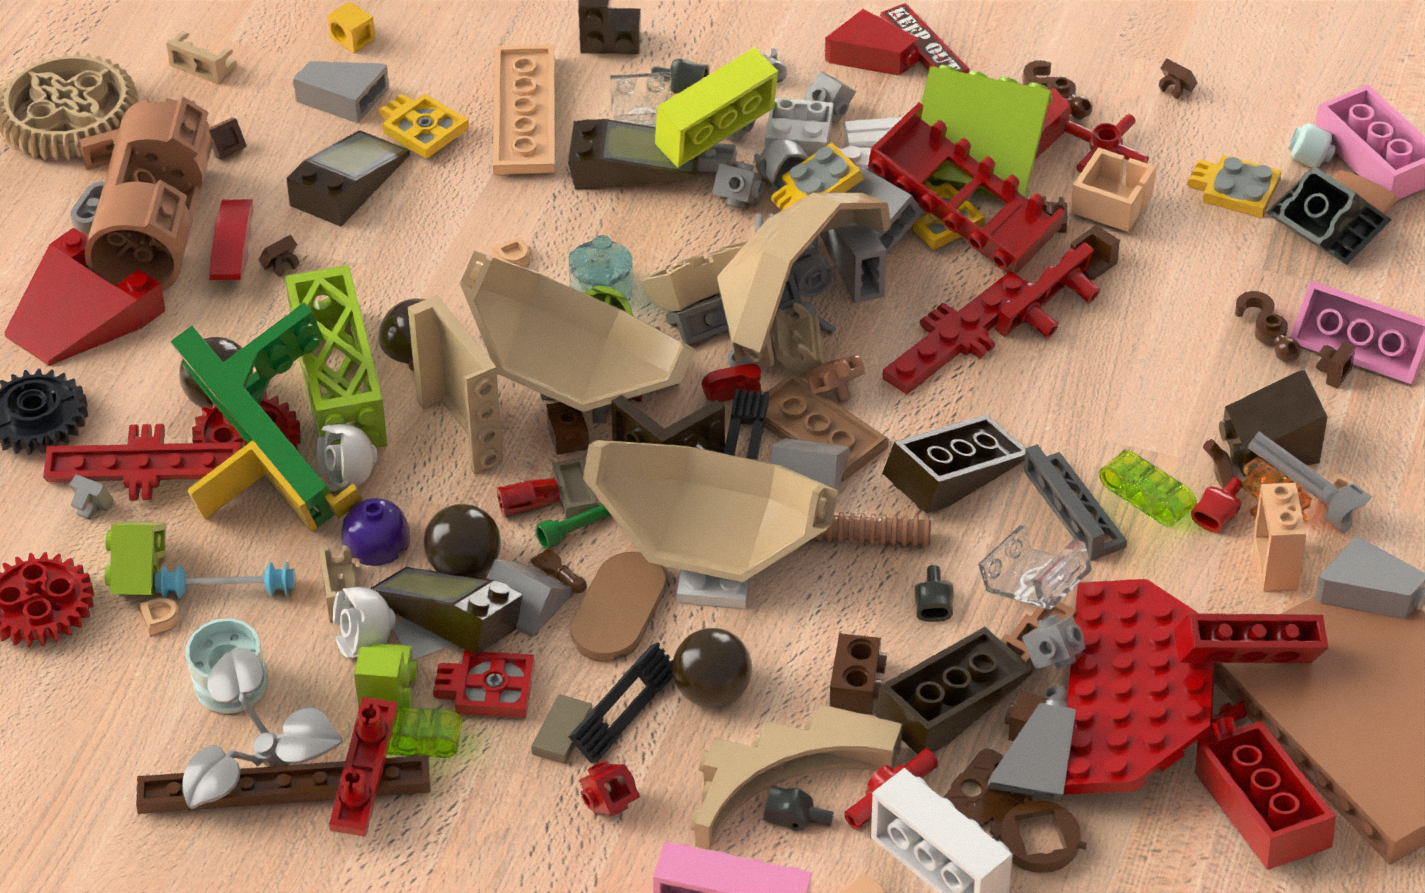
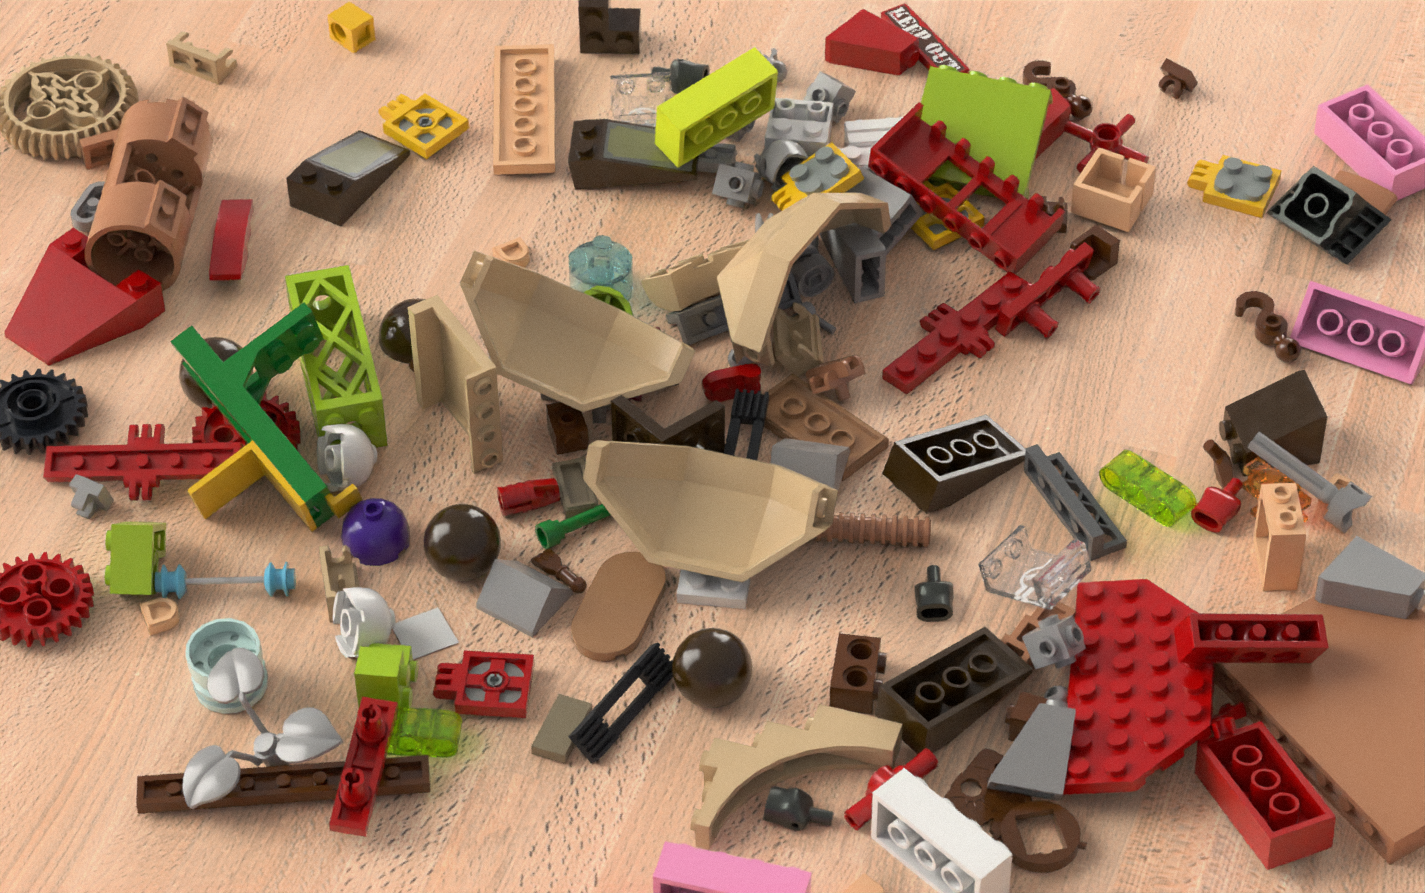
(227, 138): reddish brown tile -> none
(280, 252): reddish brown tile -> none
(341, 87): light grey slope -> none
(455, 607): dark brown slope -> none
(608, 788): red brick -> none
(1311, 145): light aqua head -> none
(1336, 363): reddish brown tile -> none

